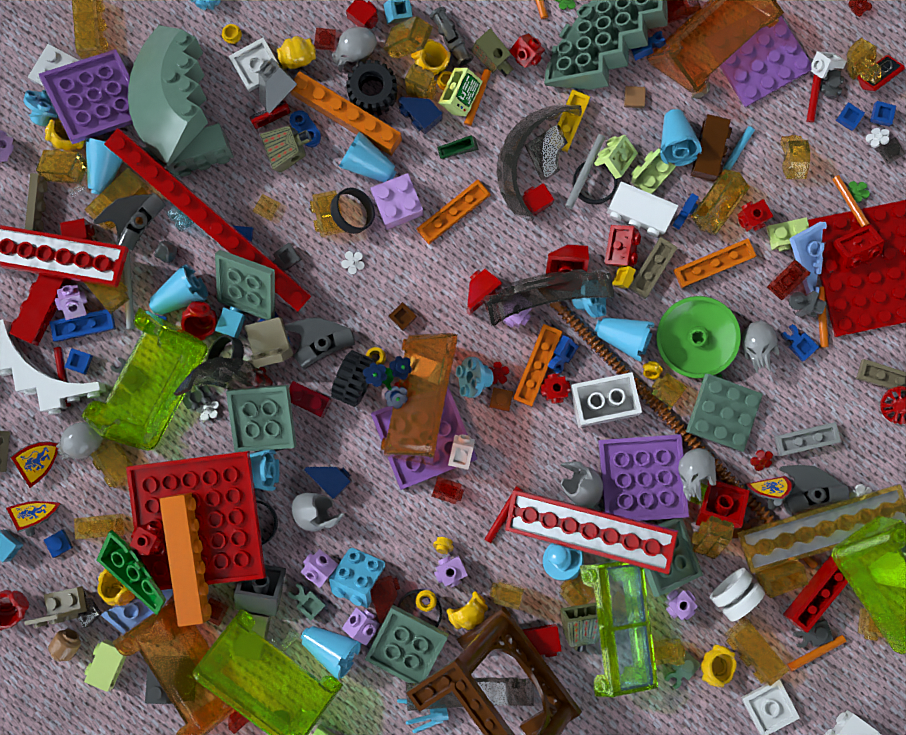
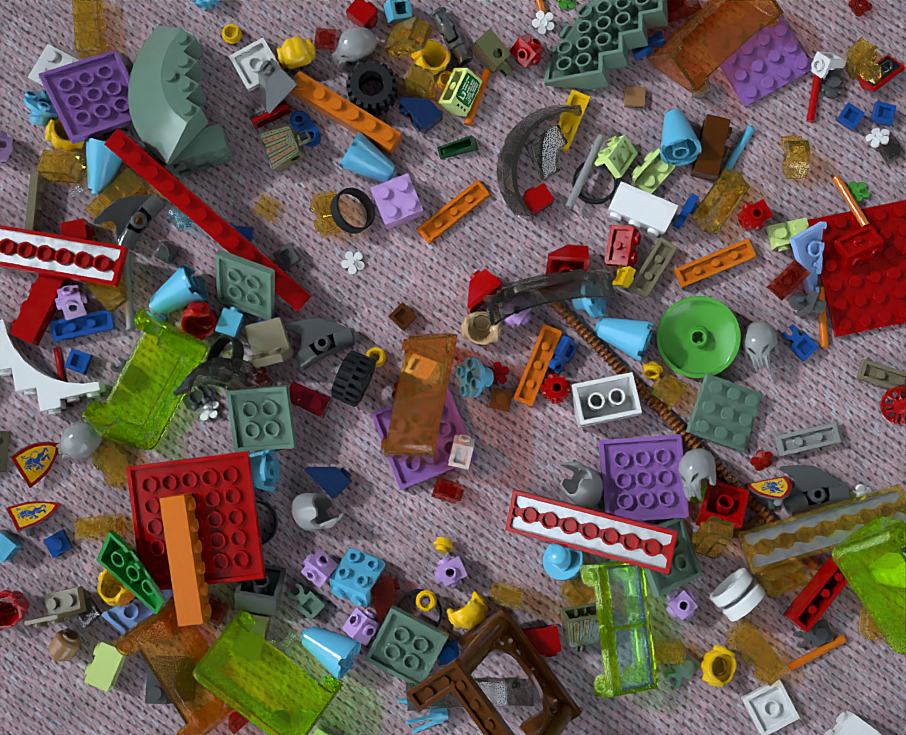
(147, 539): red brick -> none
(381, 375): dark blue plant -> none
(449, 652): none -> blue plate
(478, 328): none -> tan hair
(499, 521): red bar -> none
(543, 21): none -> white plant

